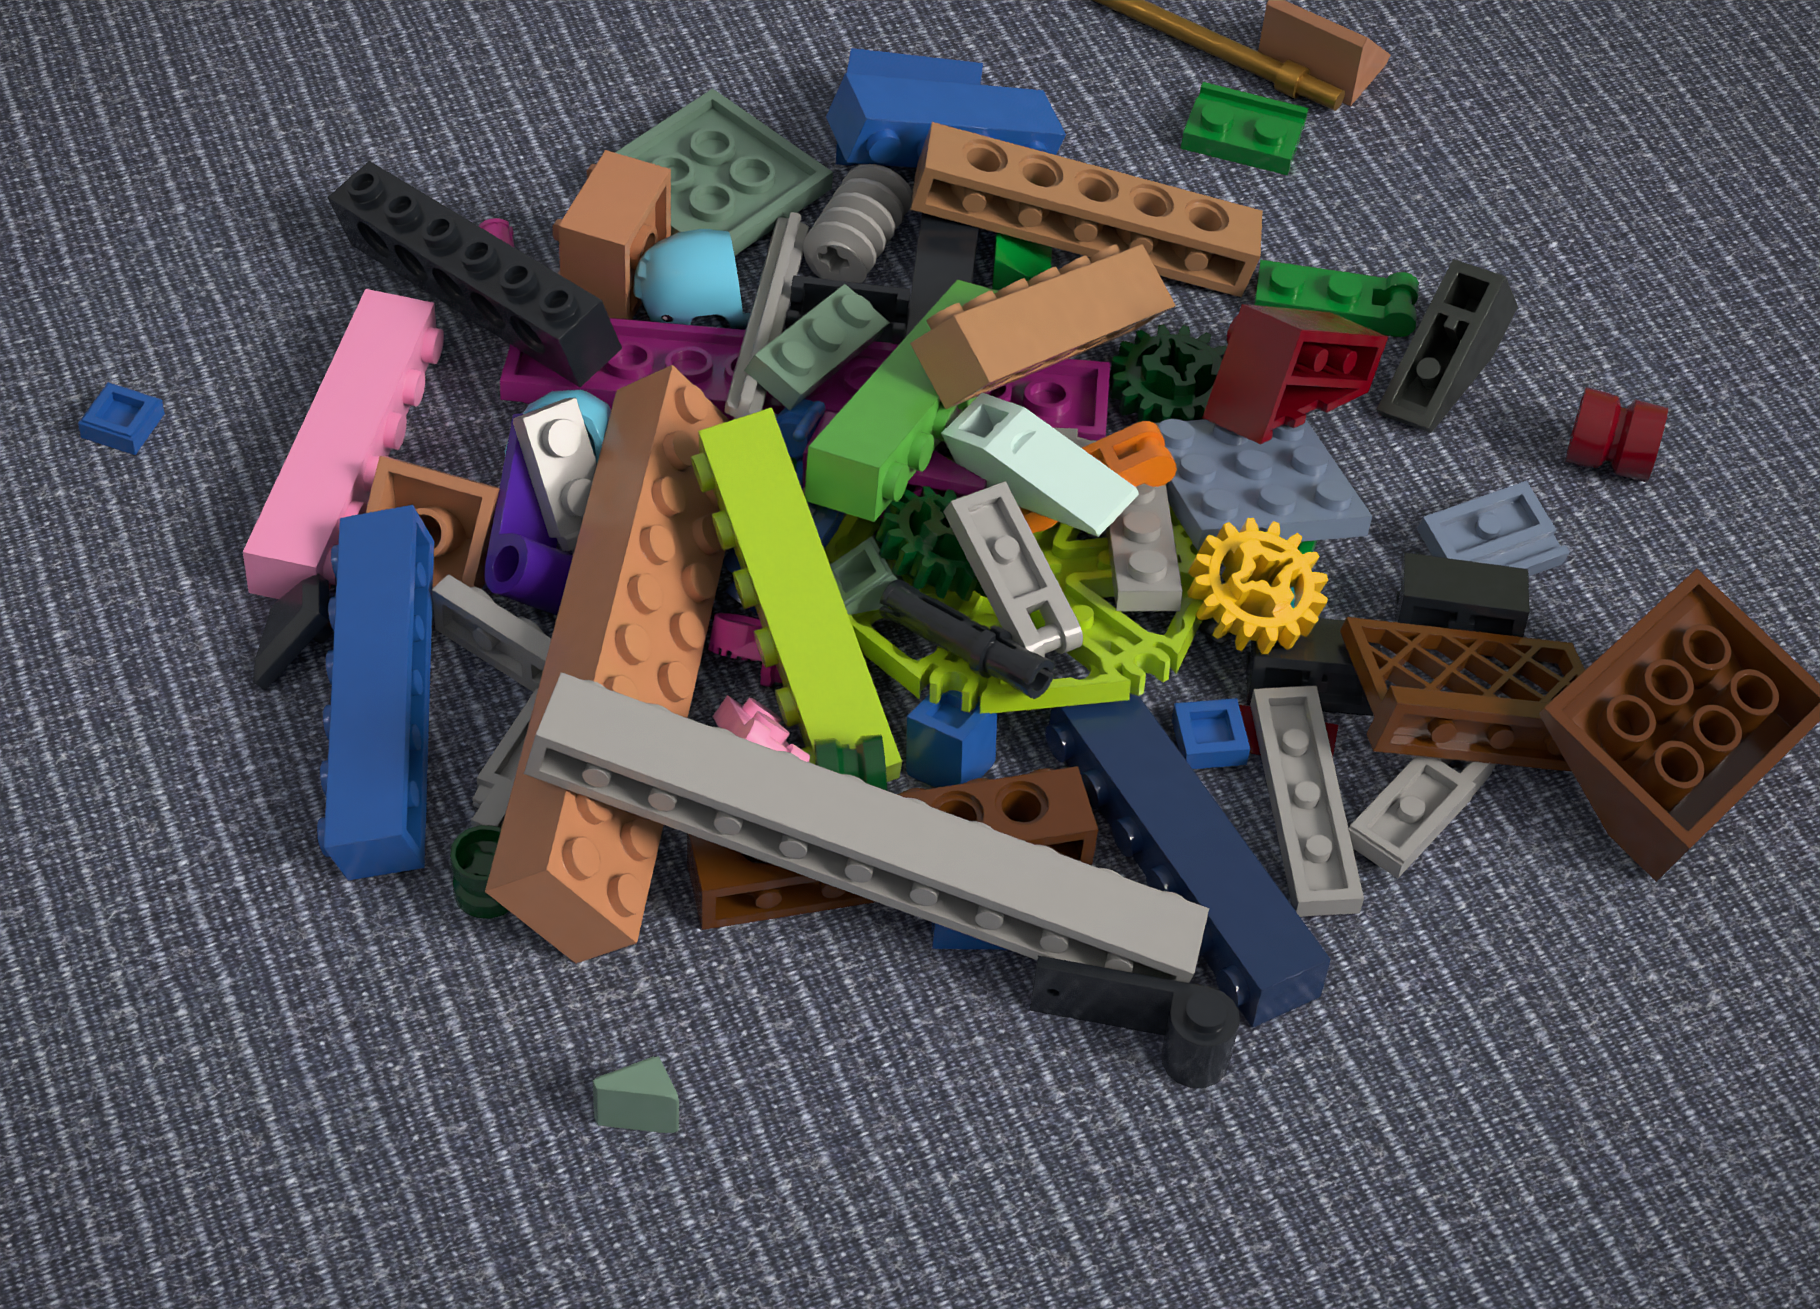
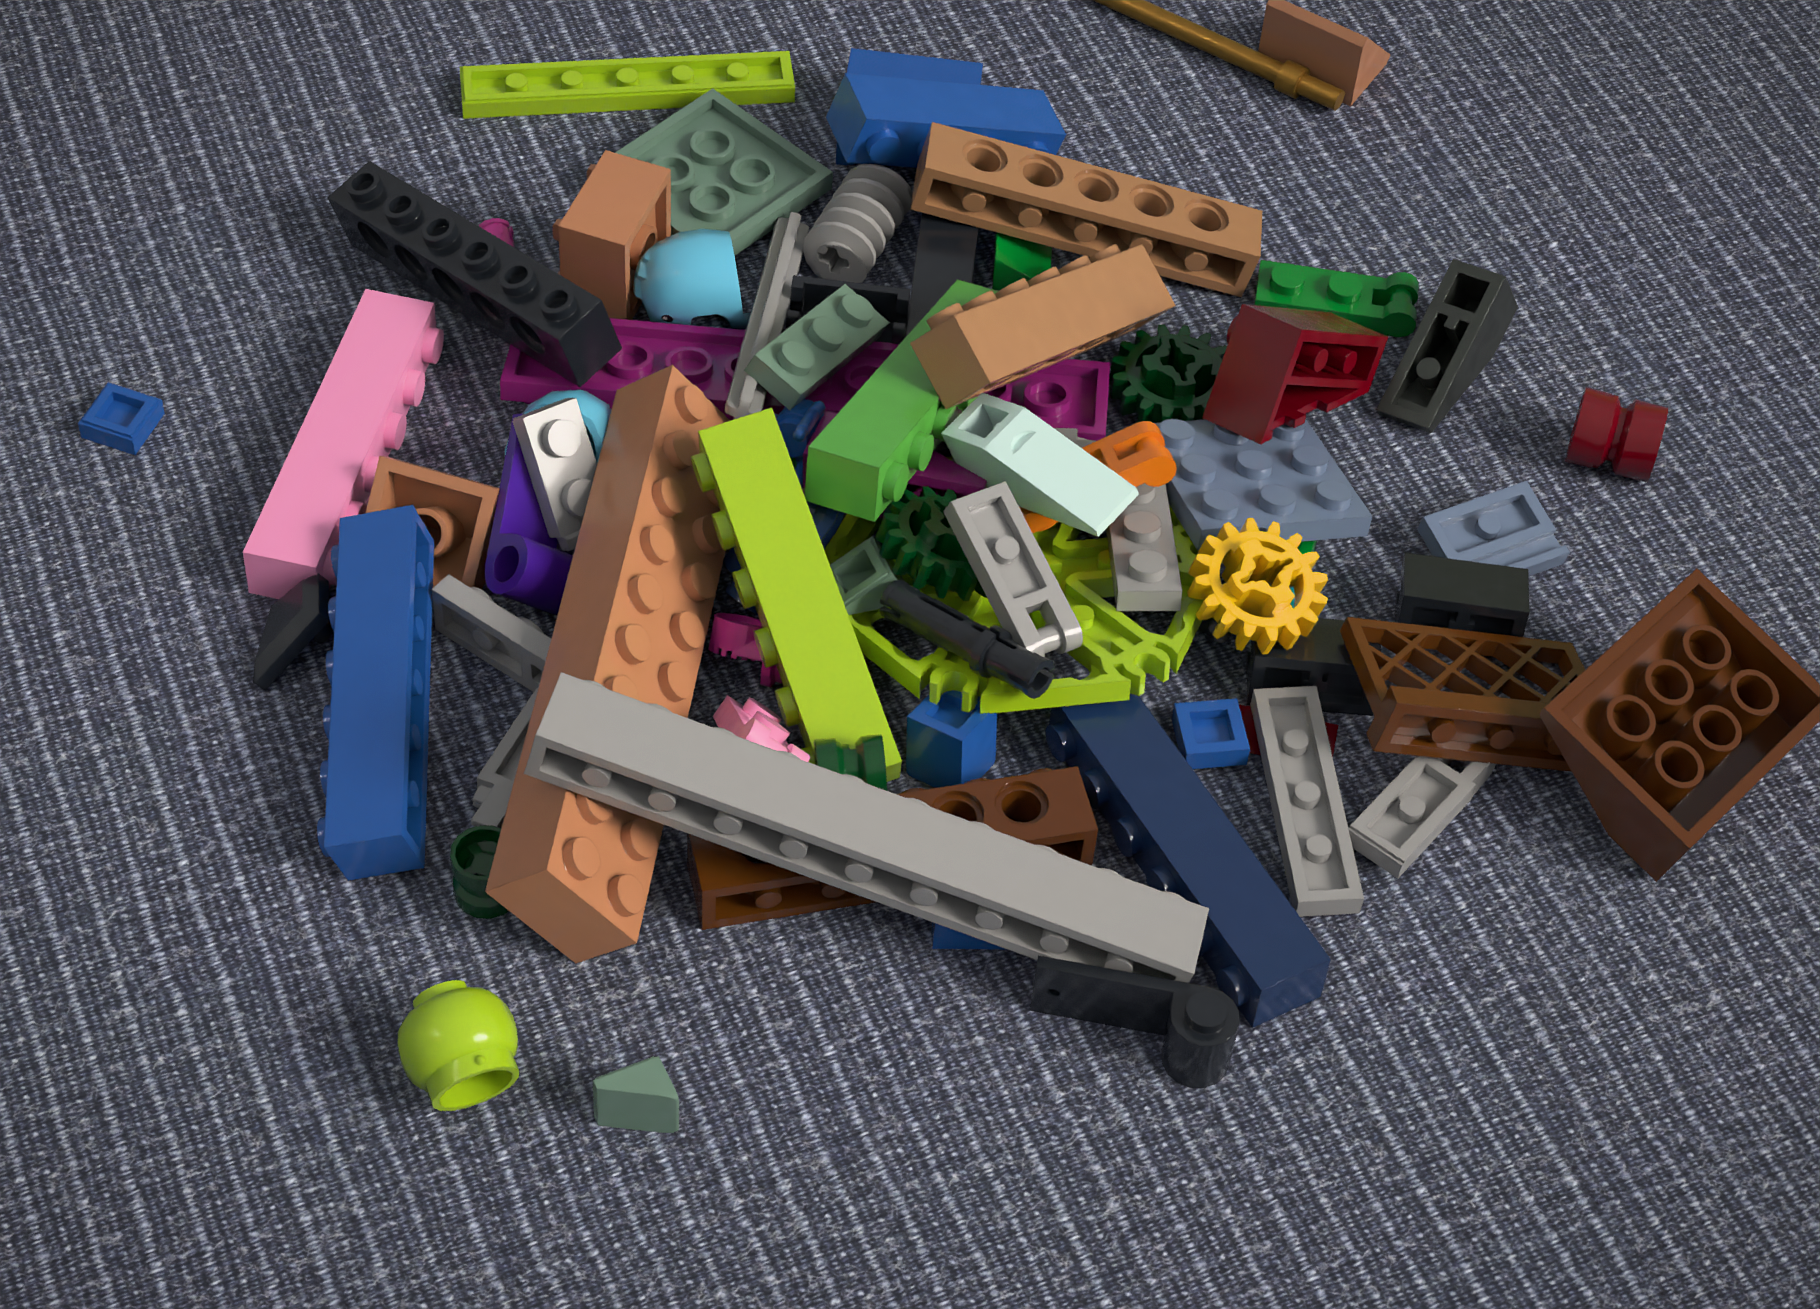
(459, 1045): none -> lime piece
(624, 84): none -> lime tile
(1244, 128): green plate -> none

